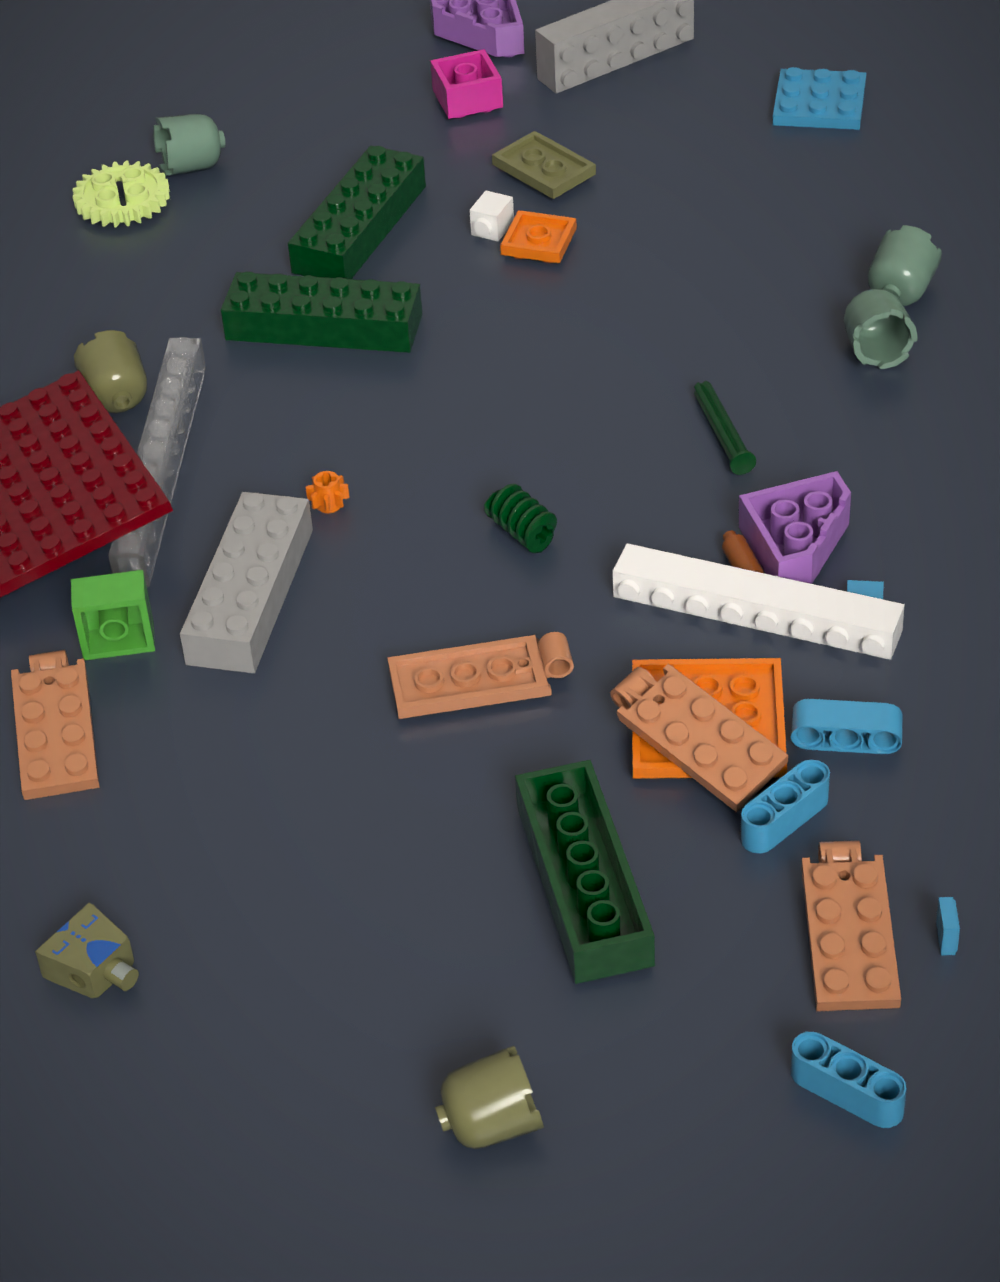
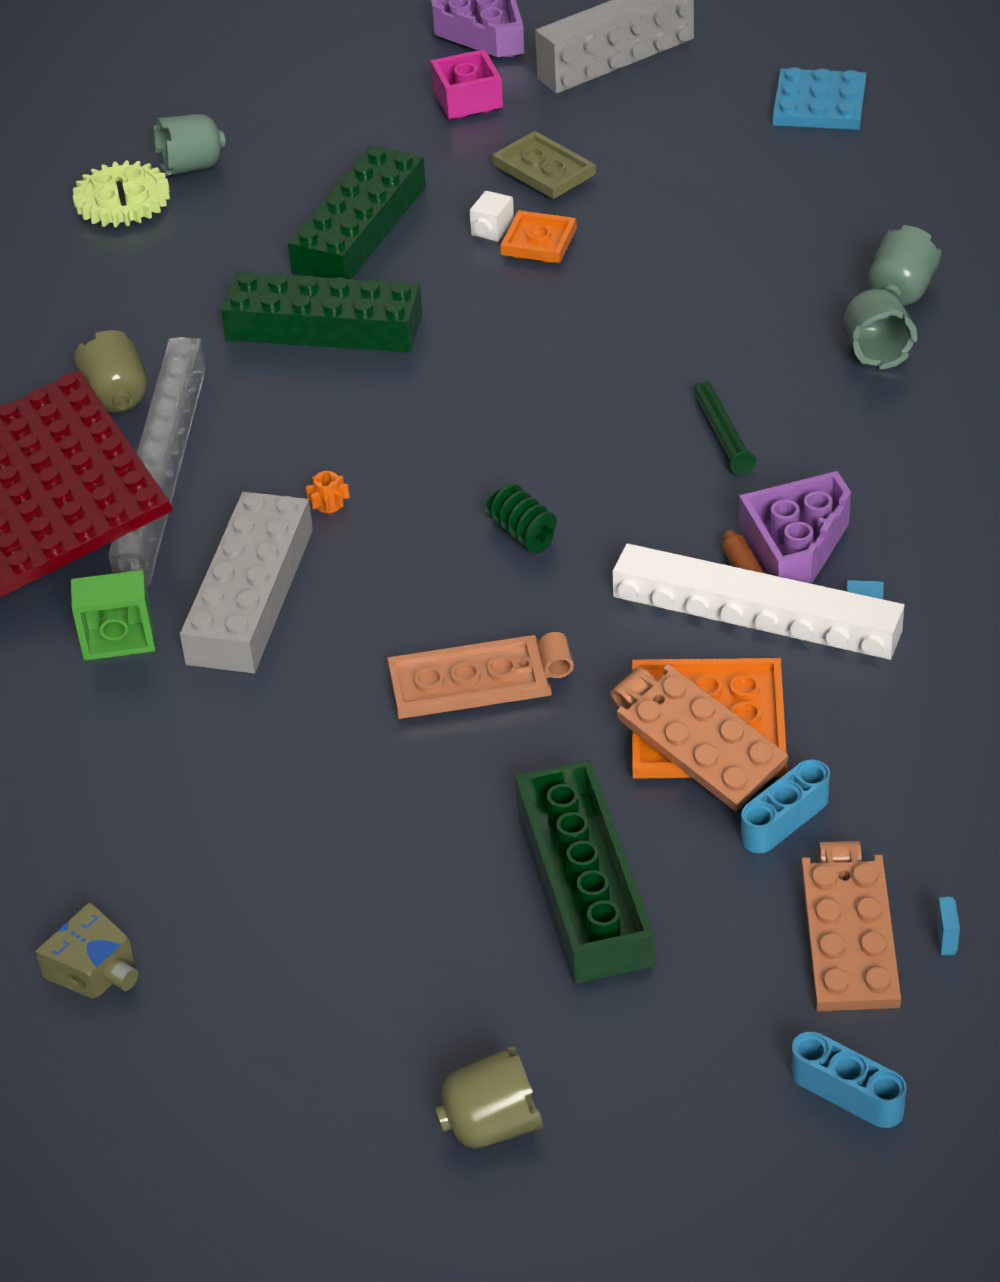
(54, 727): nougat hinge -> none
(847, 726): dark azure beam -> none

